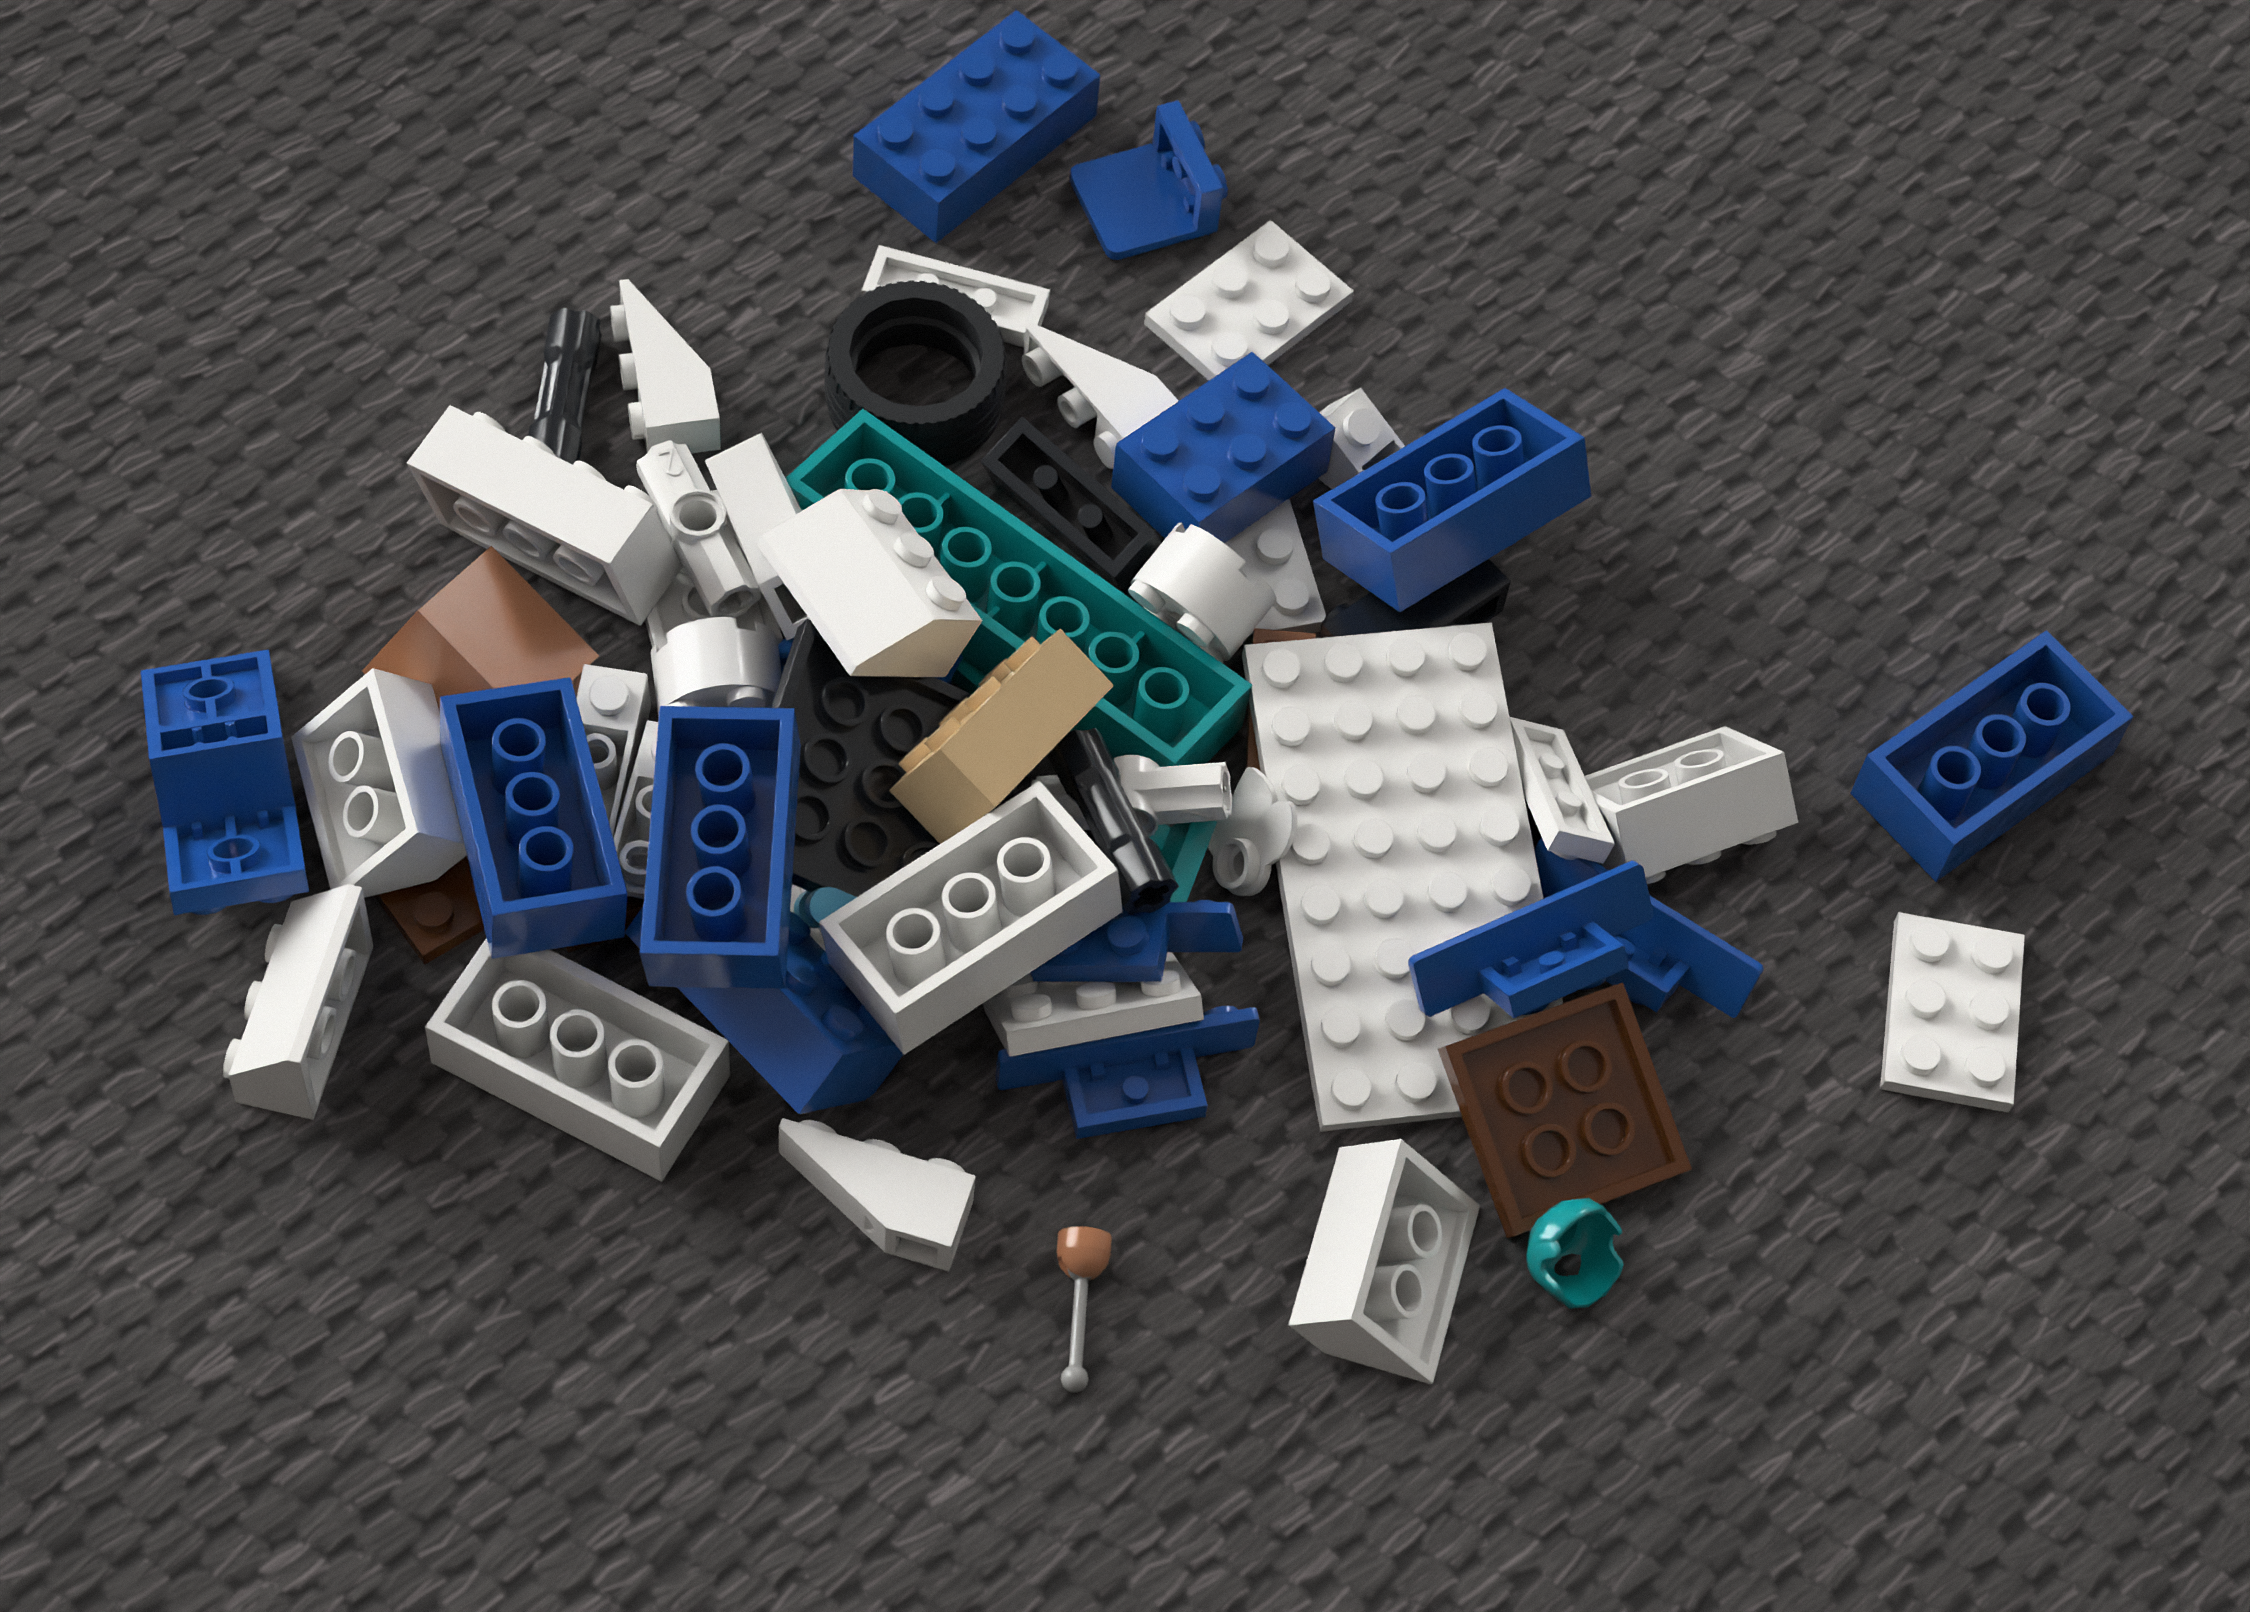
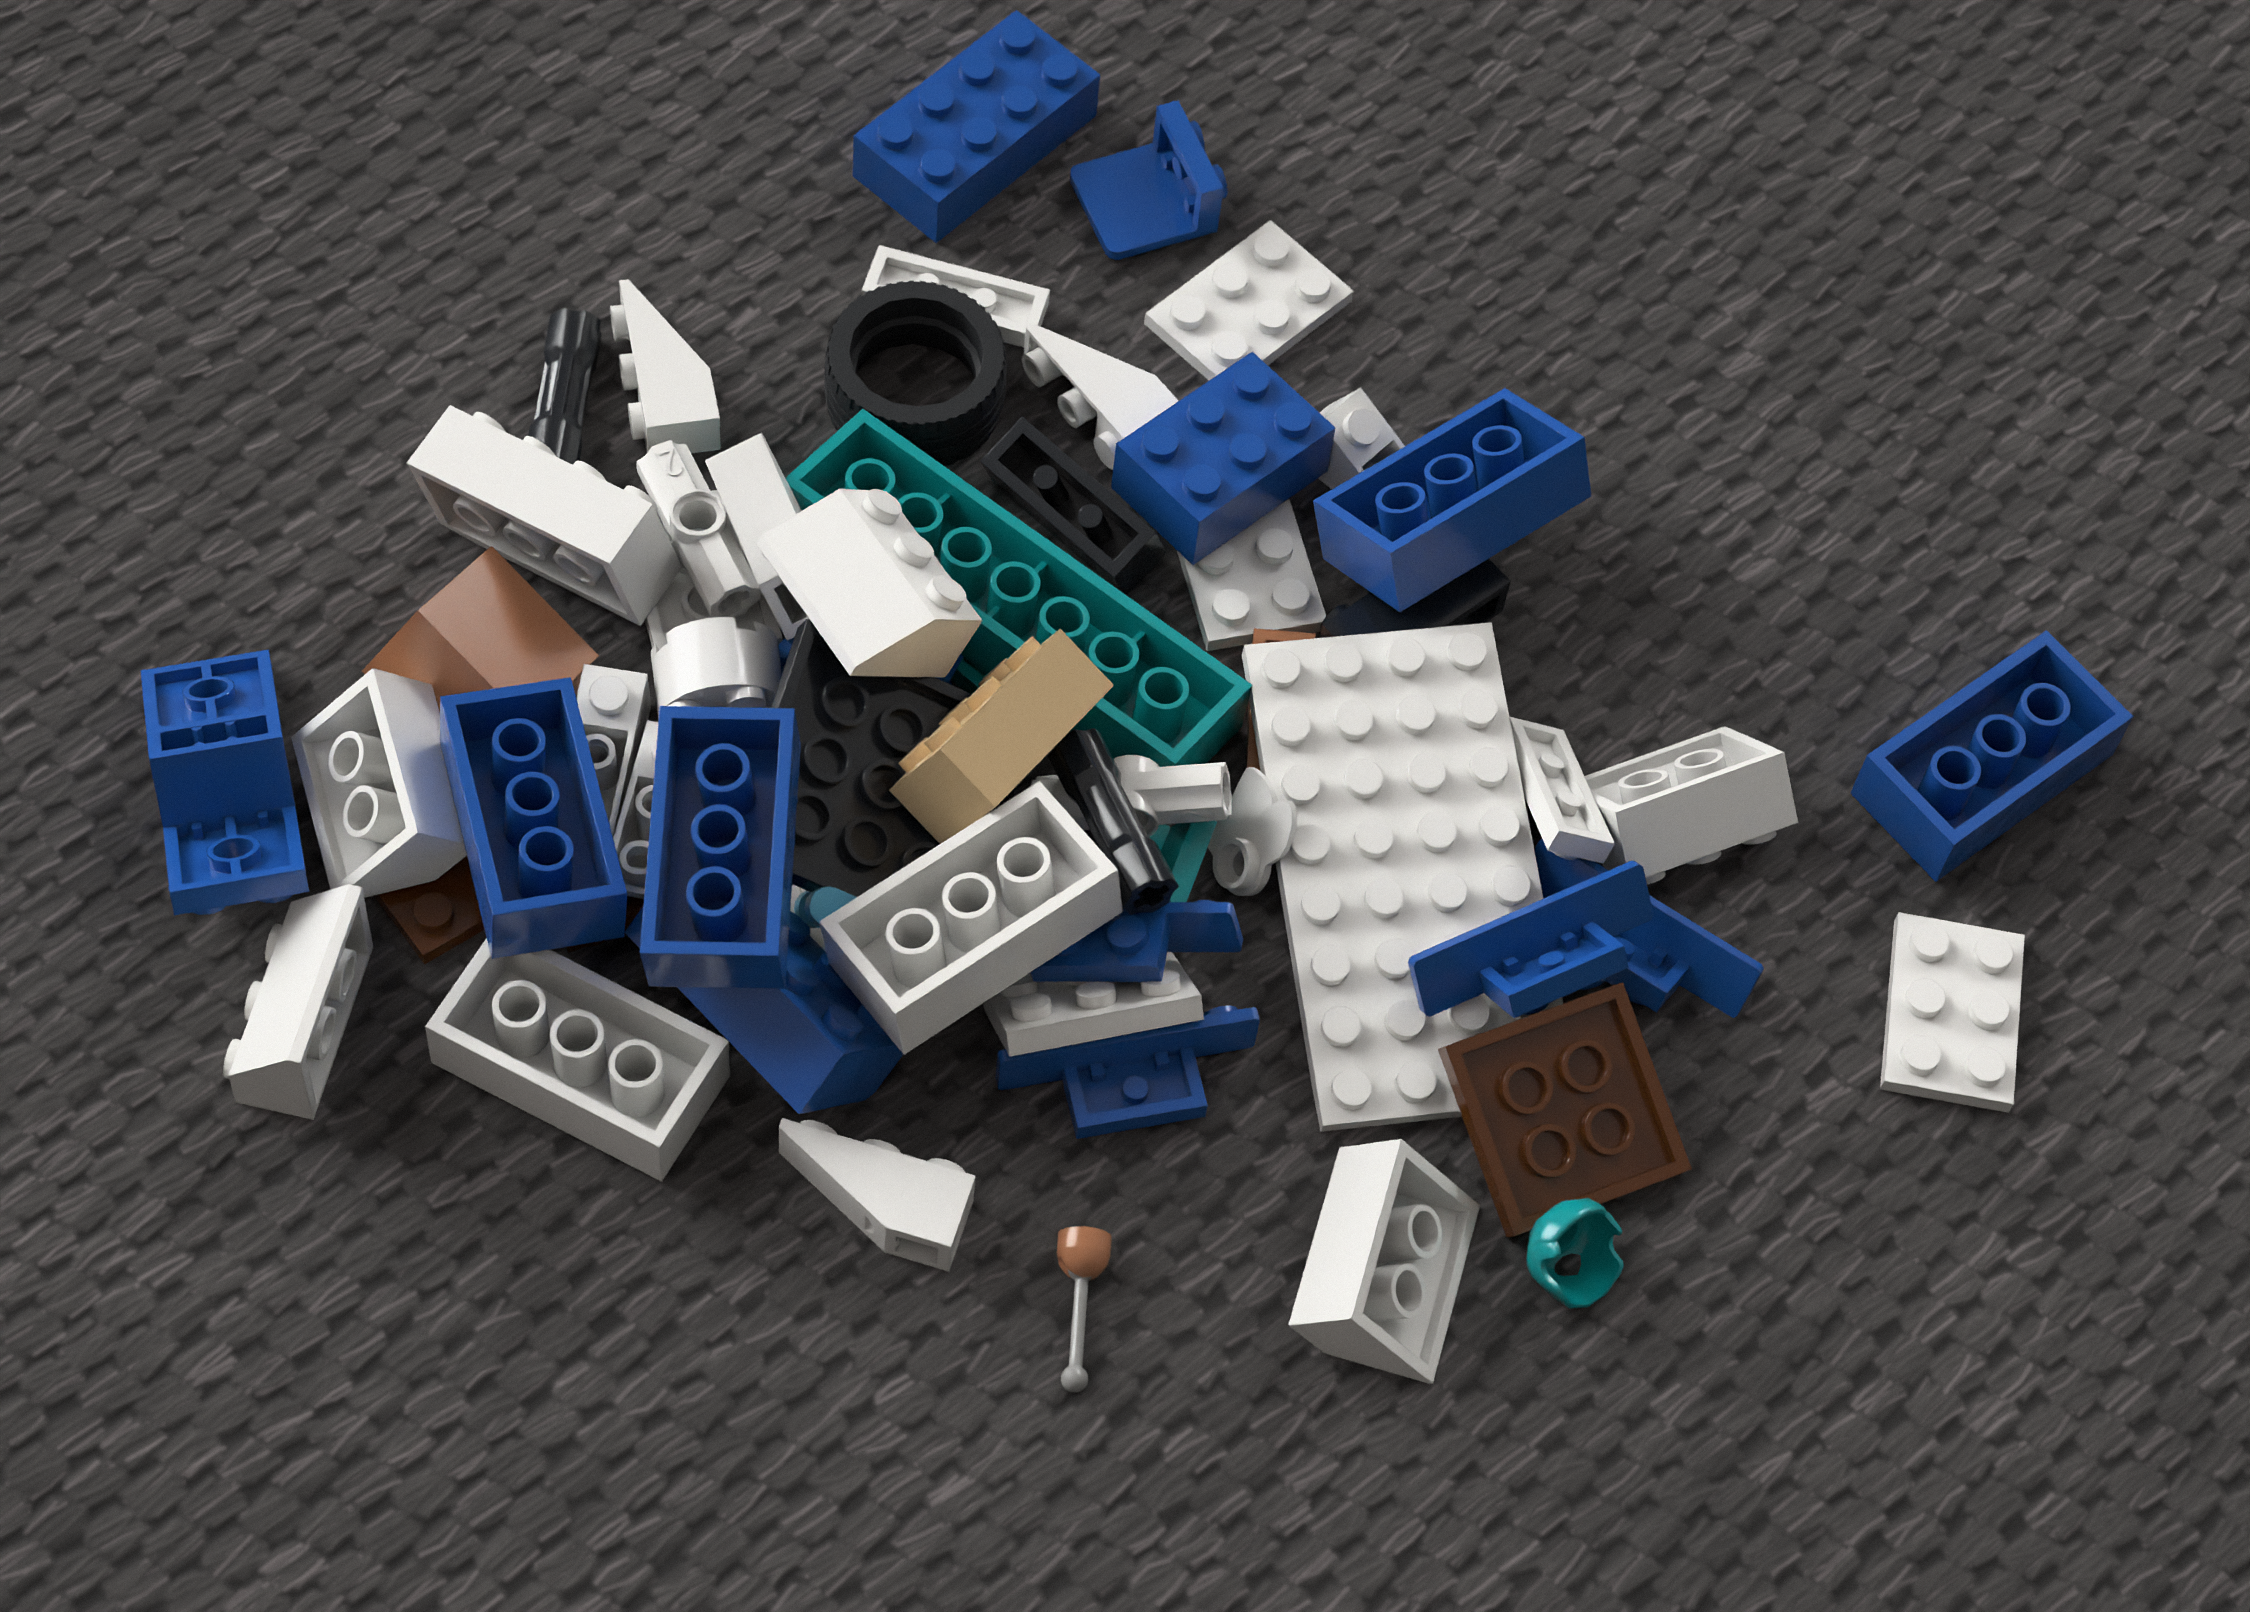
(1202, 591): white brick -> none

